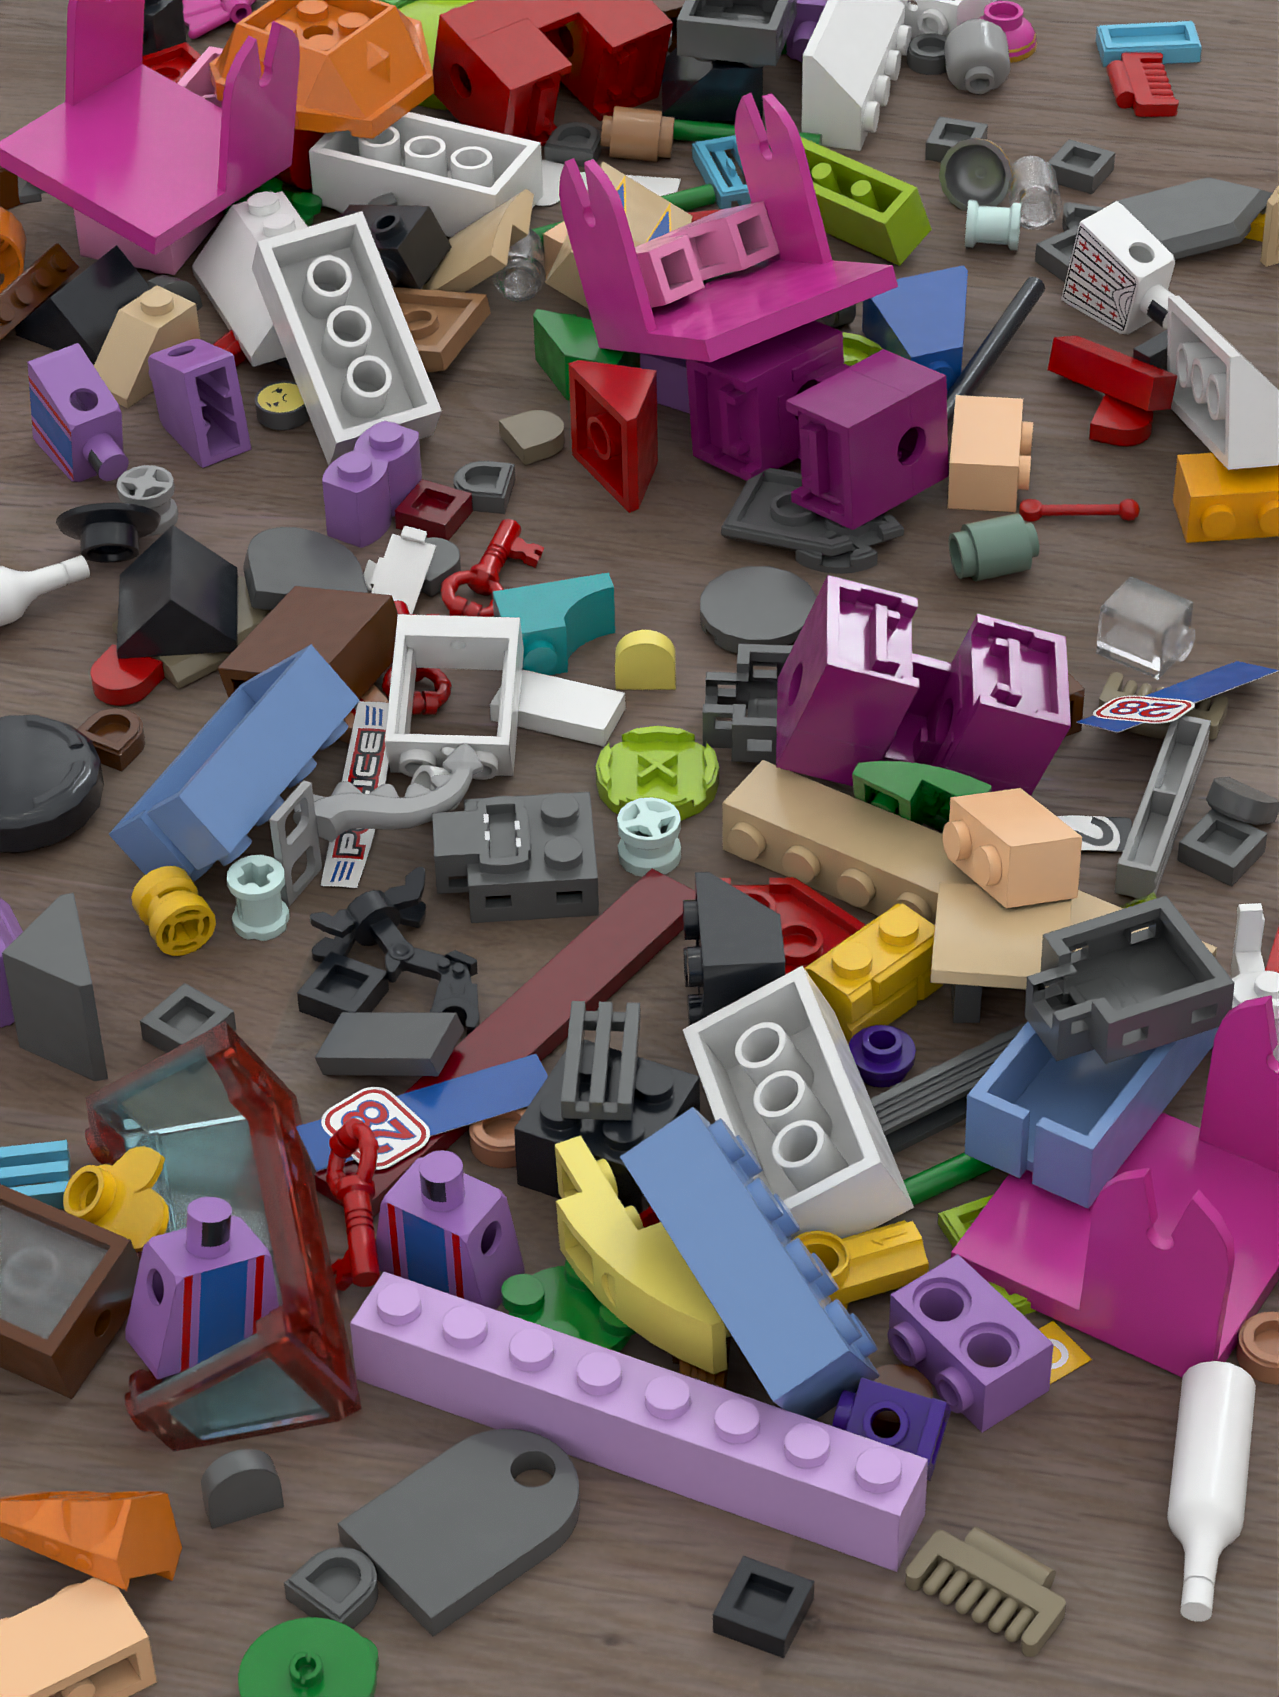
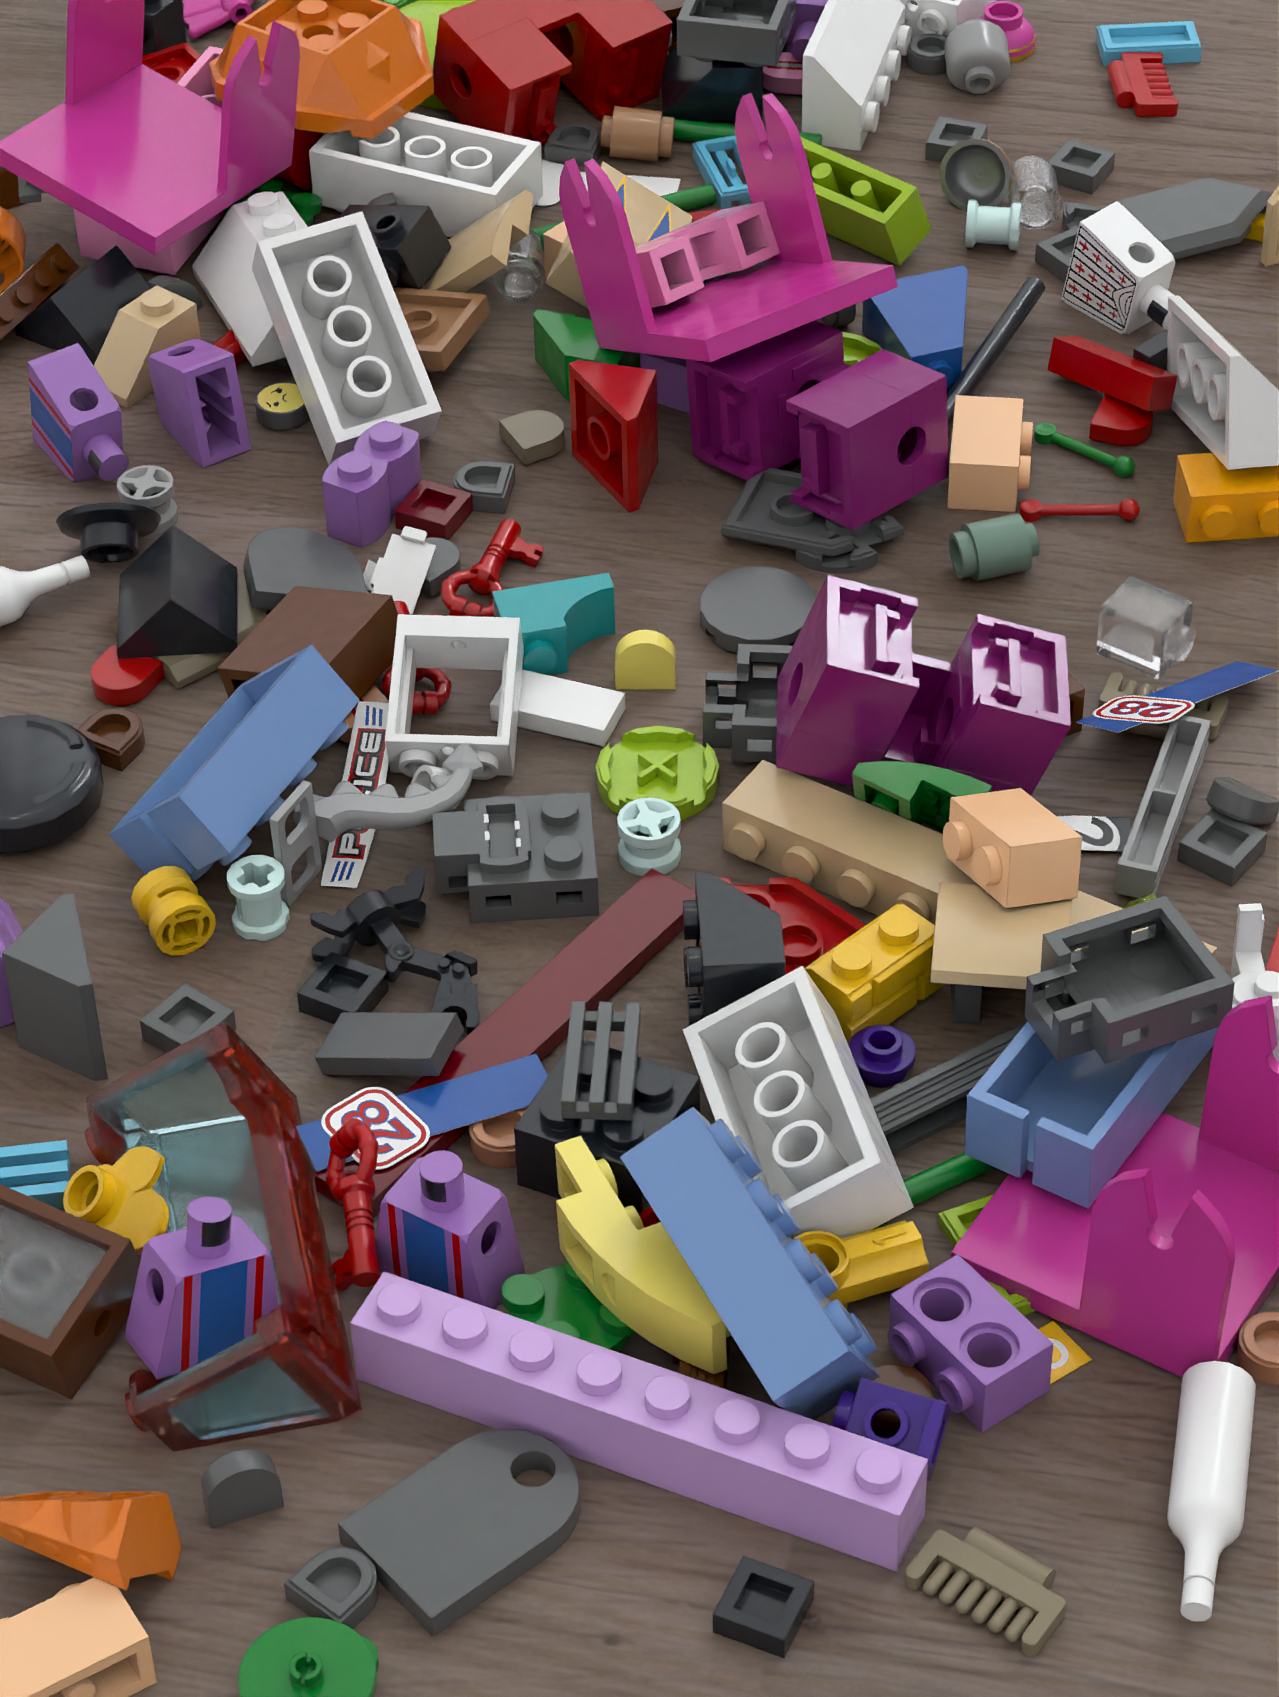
(785, 76): none -> bright pink tile
(1046, 434): none -> green hinge

